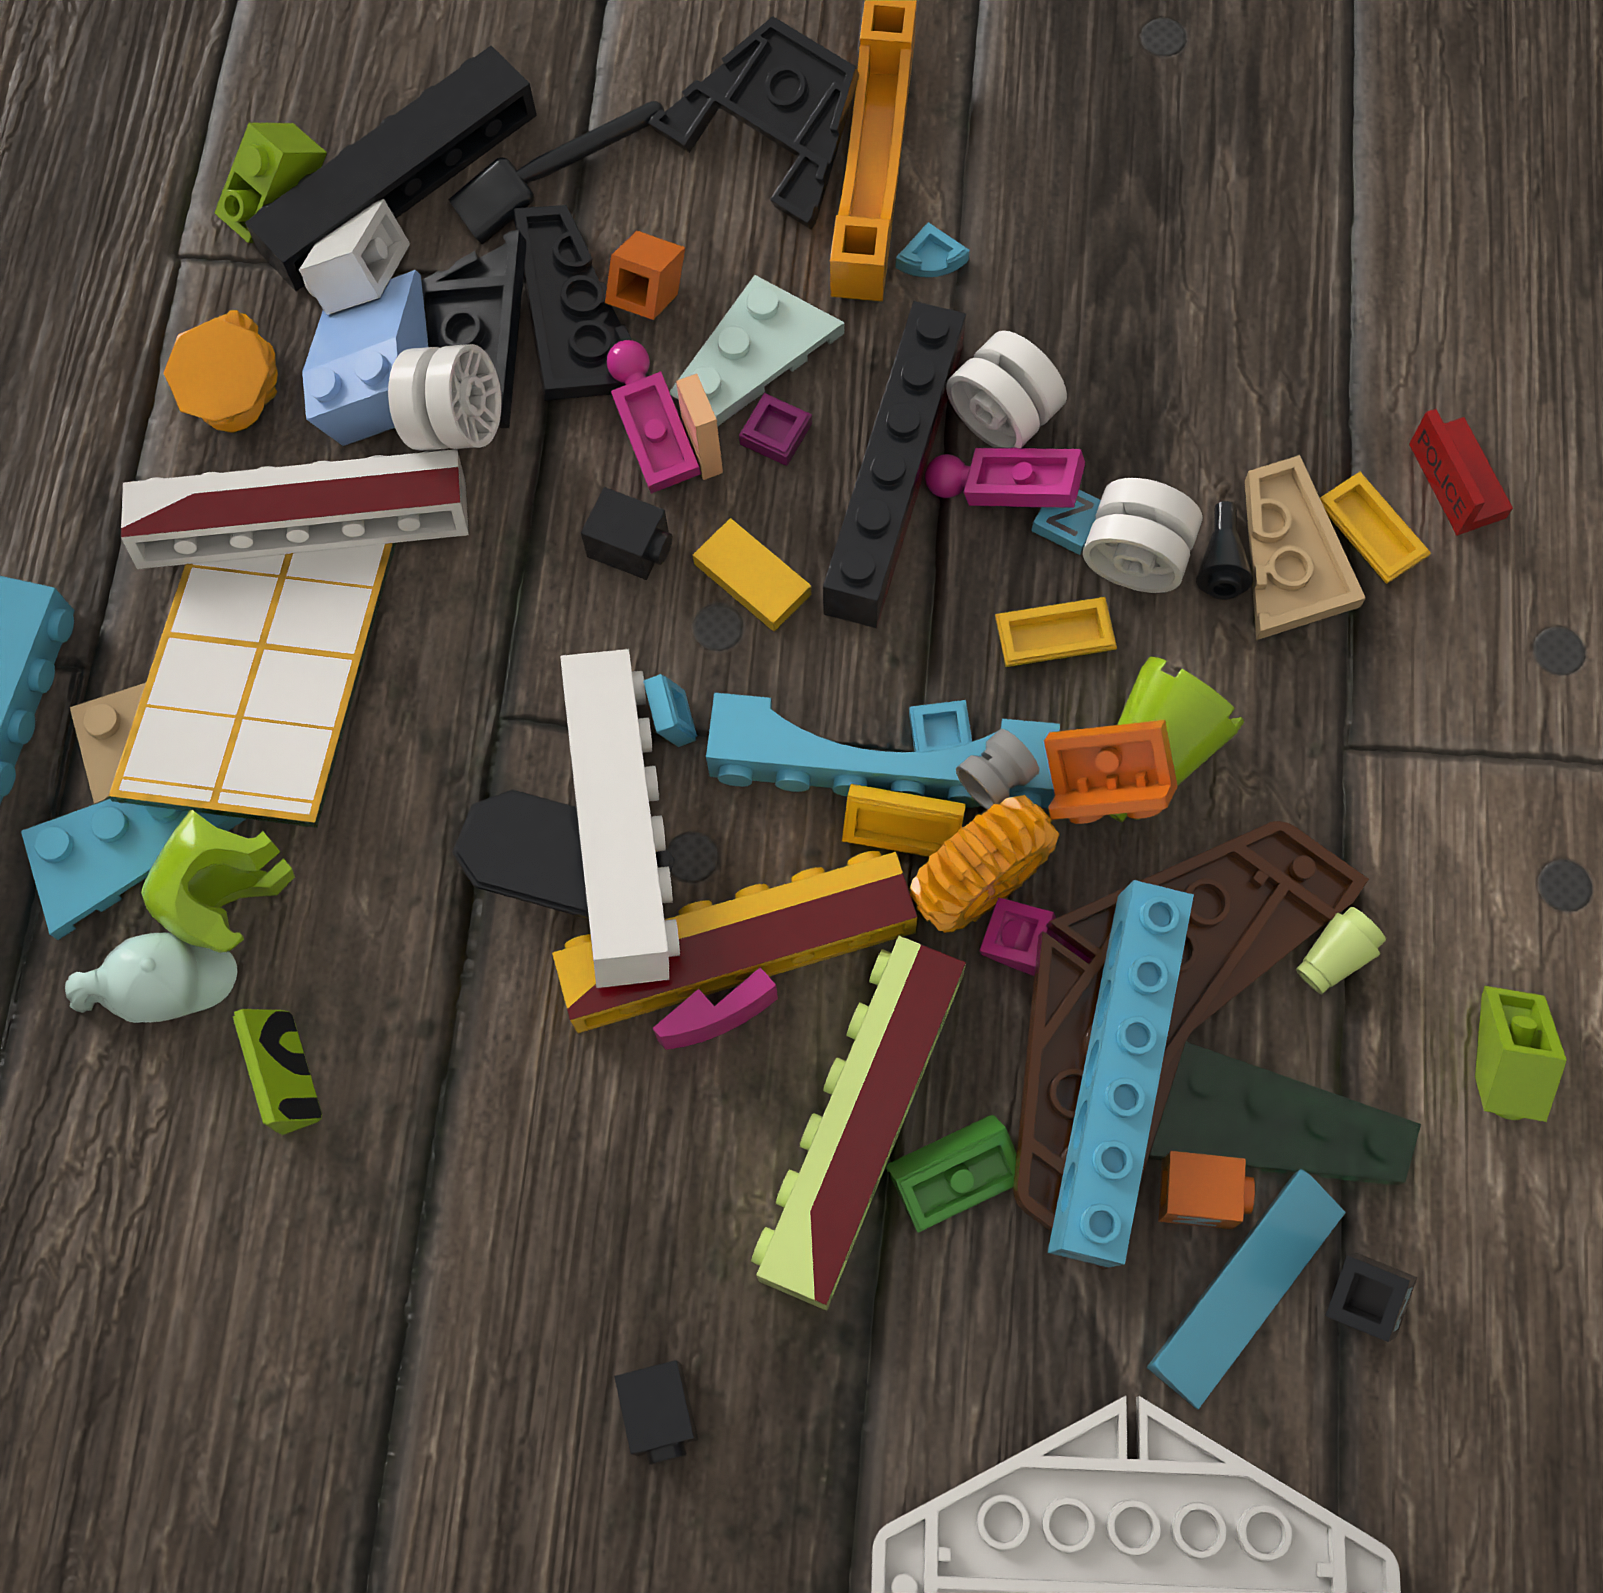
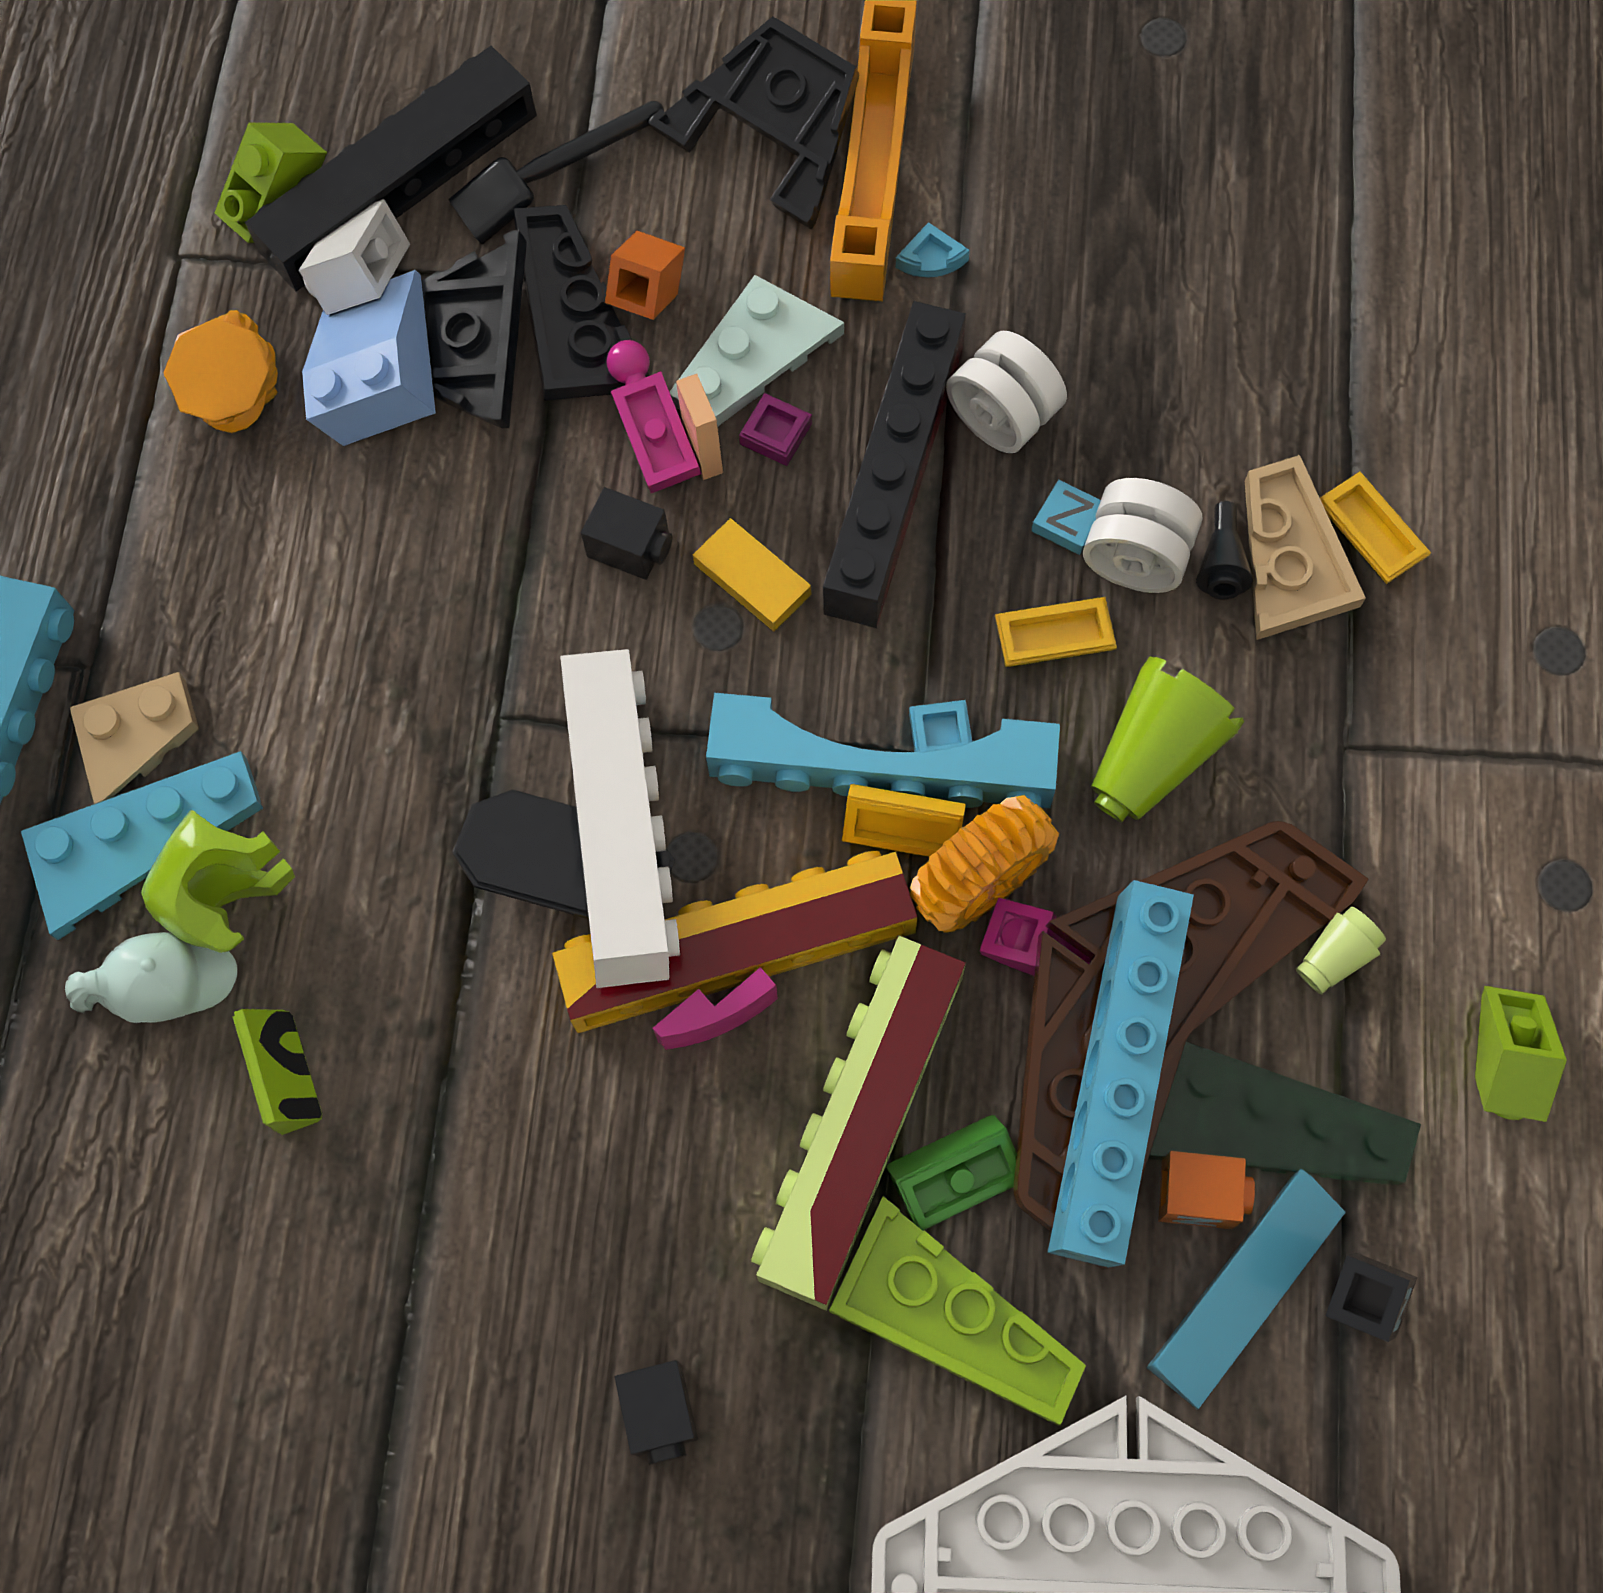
(254, 685): white piece -> none
(294, 509): white brick -> none
(444, 397): white wheel -> none
(670, 710): medium azure tile -> none
(939, 1310): none -> lime wing
(998, 768): light grey wheel -> none
(1010, 477): dark pink plate -> none
(1110, 771): orange bracket -> none
(1459, 473): red panel -> none

